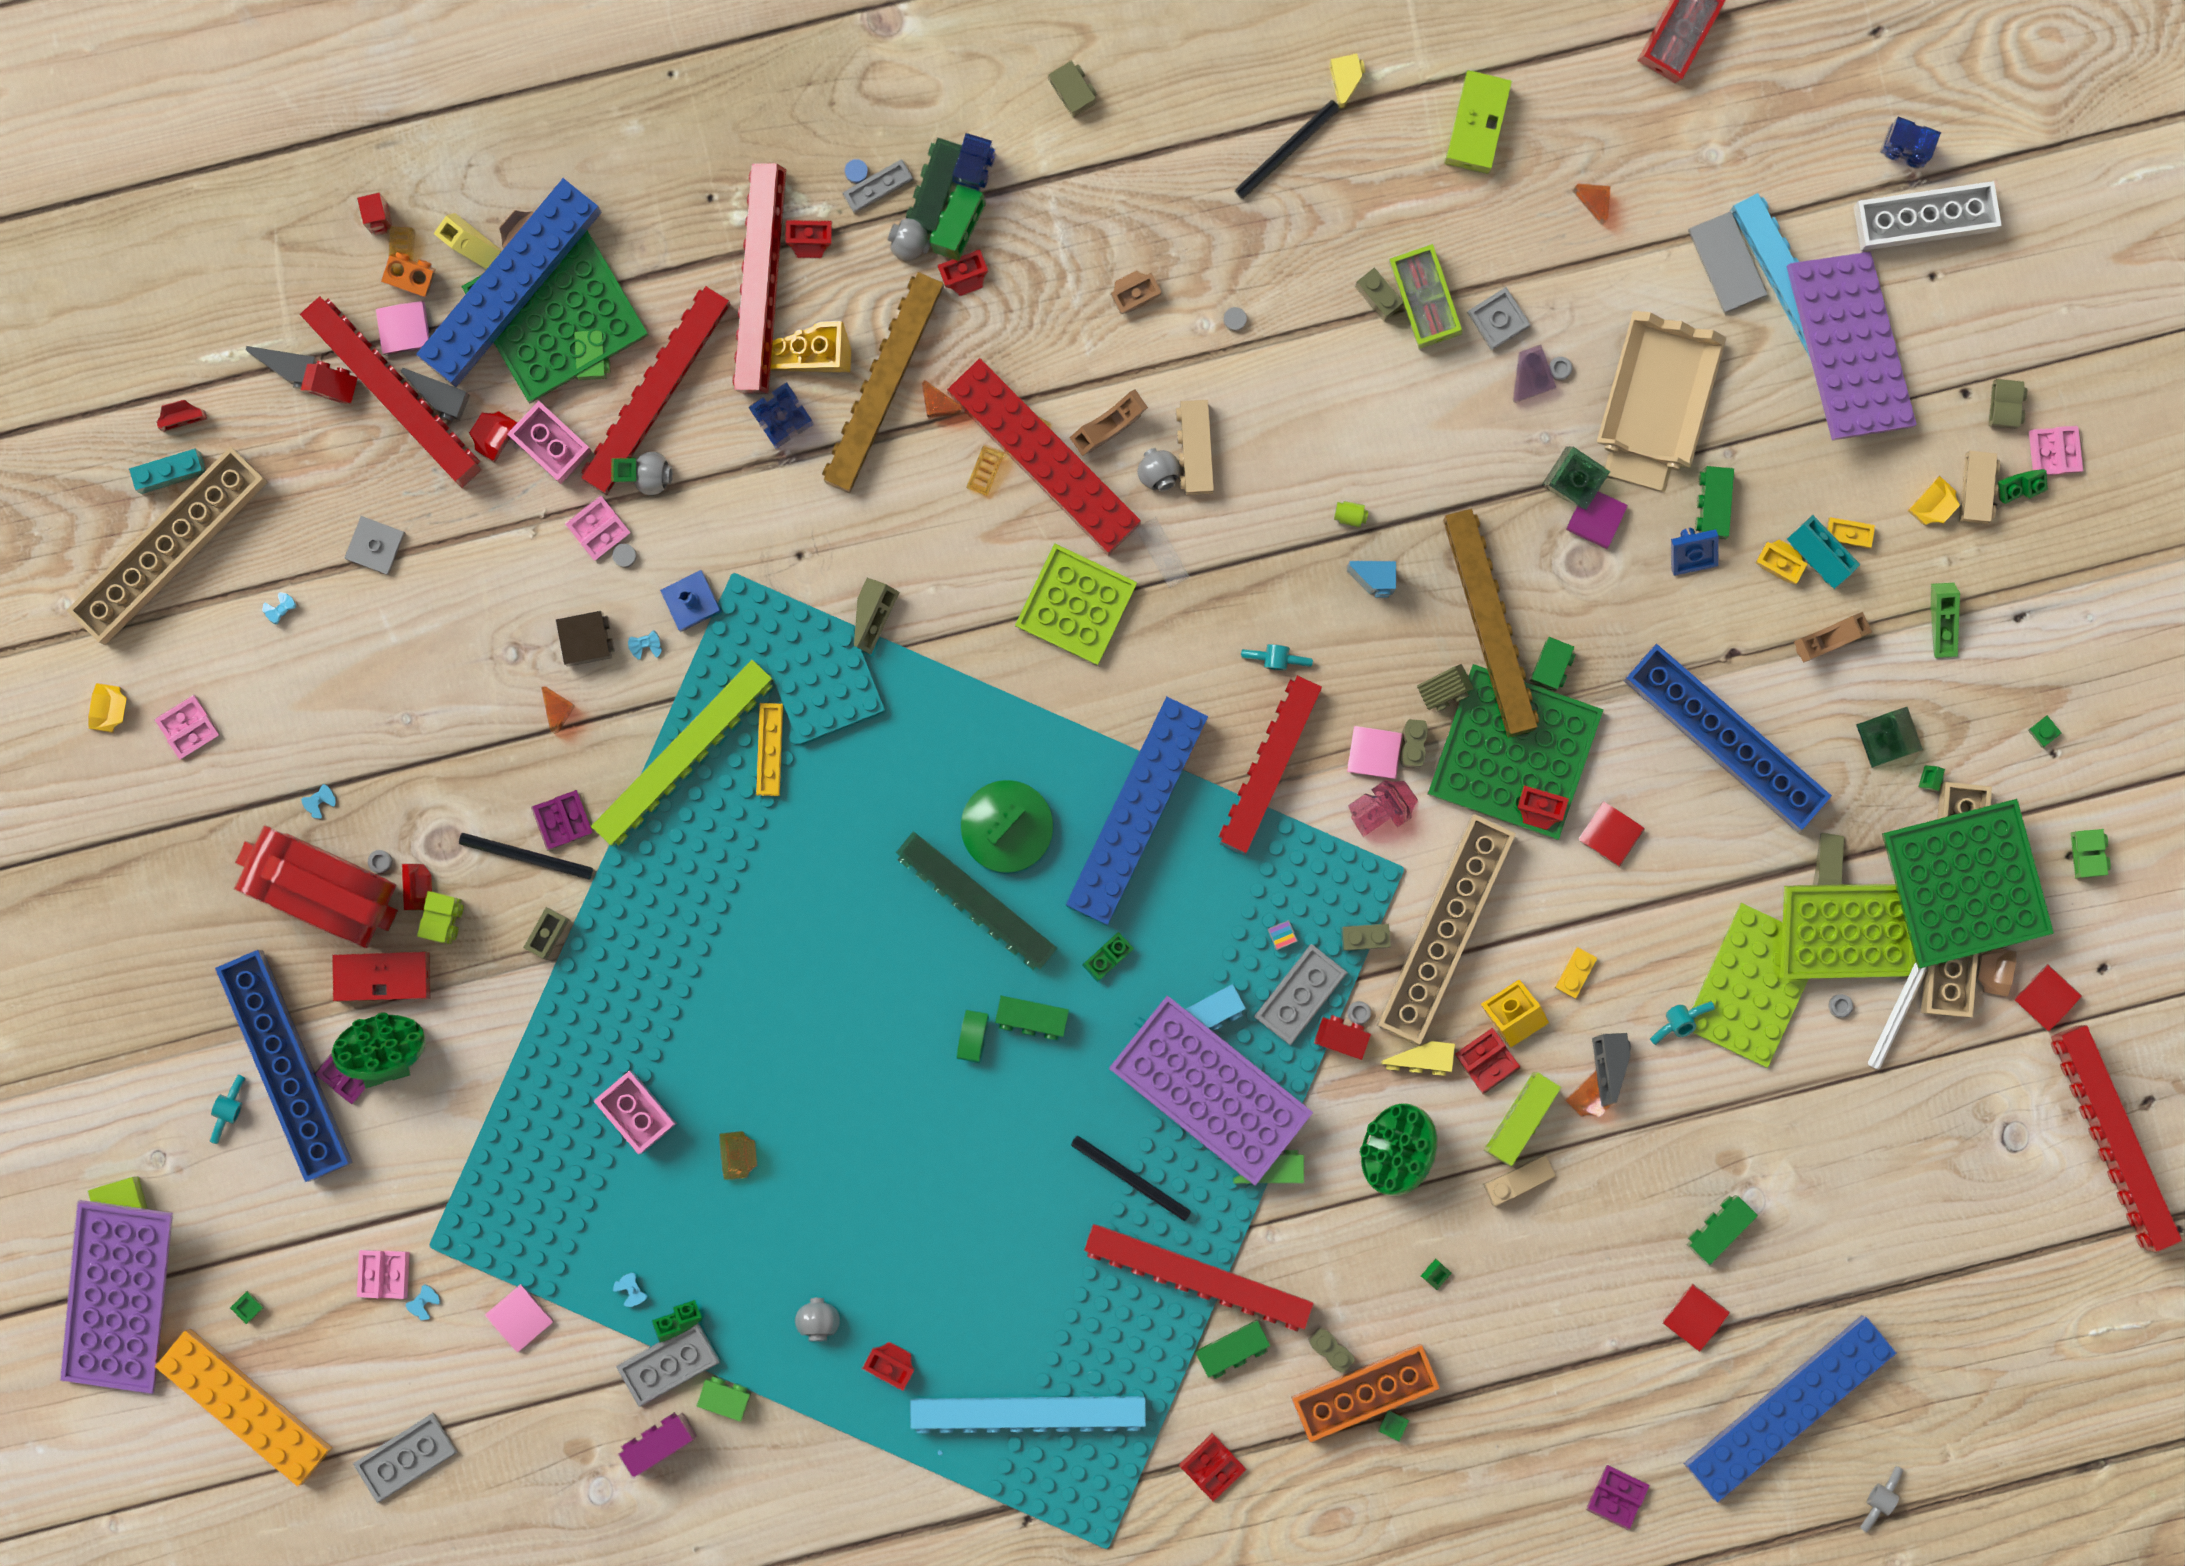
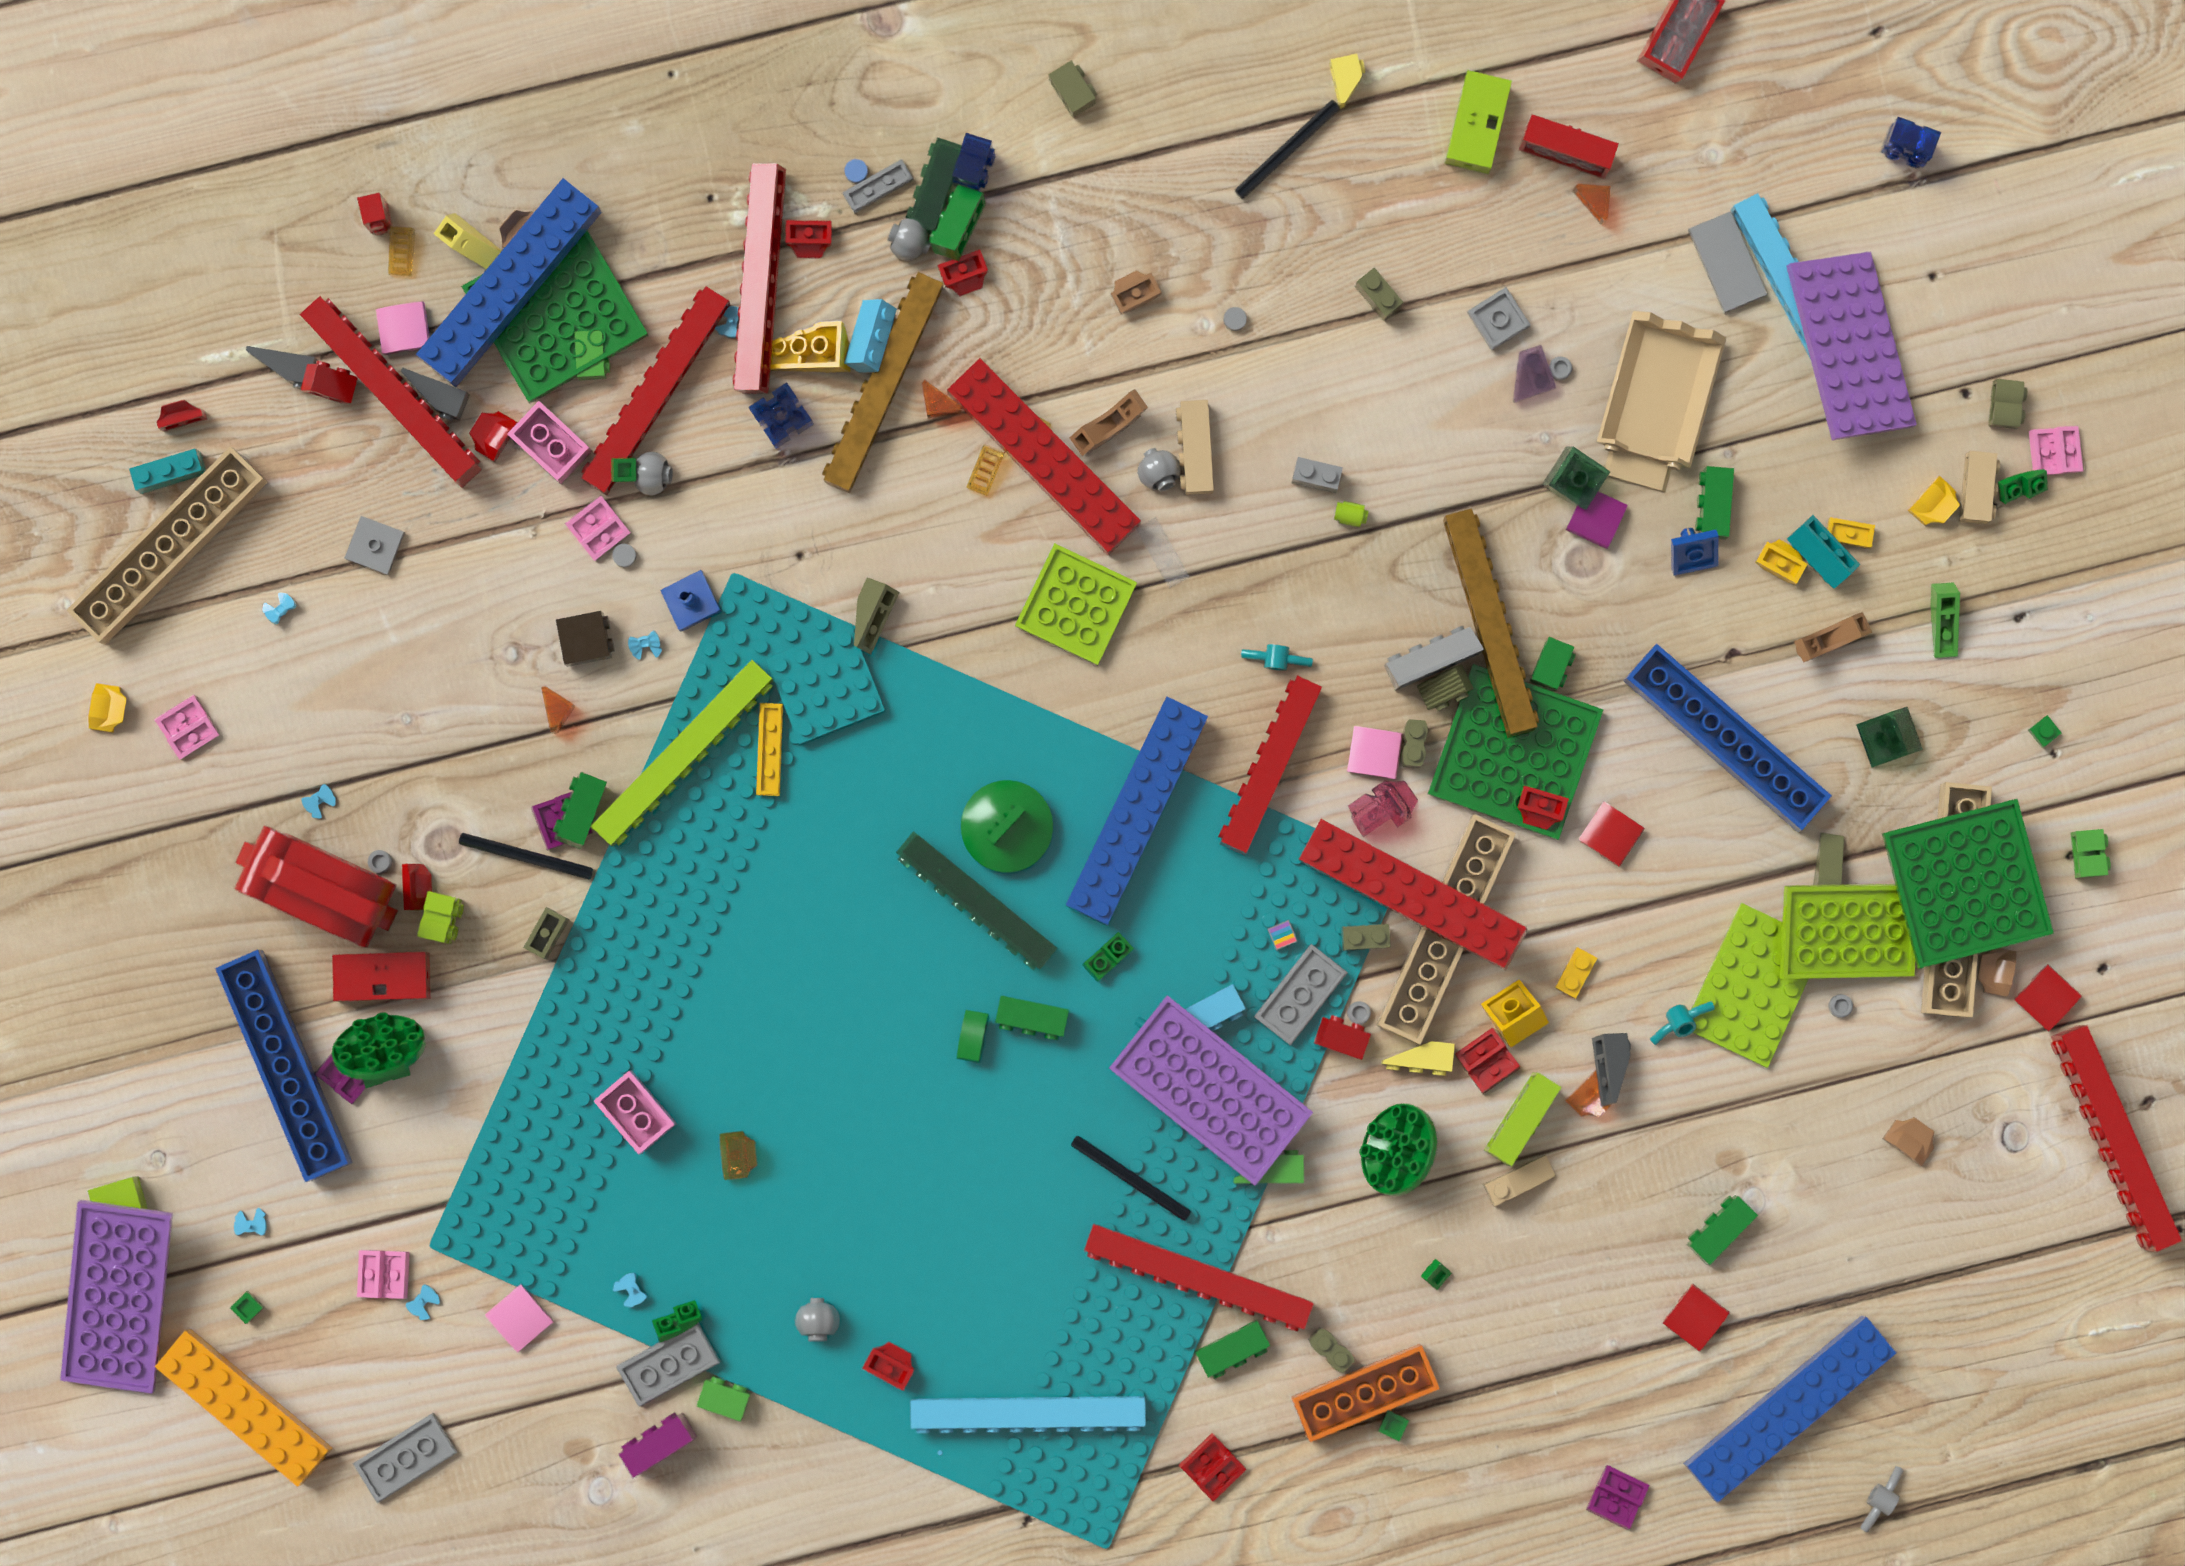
(226, 1109): teal piece -> none
(257, 1225): none -> medium azure piece
(407, 280): orange brick -> none
(579, 810): none -> green brick
(730, 328): none -> medium azure piece
(870, 335): none -> medium azure brick
(1317, 475): none -> light grey brick
(1374, 576): dark azure slope -> none
(1413, 894): none -> red brick
(1425, 296): clear brick -> none
(1432, 658): none -> light grey slope
(1568, 146): none -> red brick
(1897, 1016): white axle -> none
(1911, 1139): none -> medium nougat slope
(1927, 216): white brick -> none
(1931, 778): green plate -> none

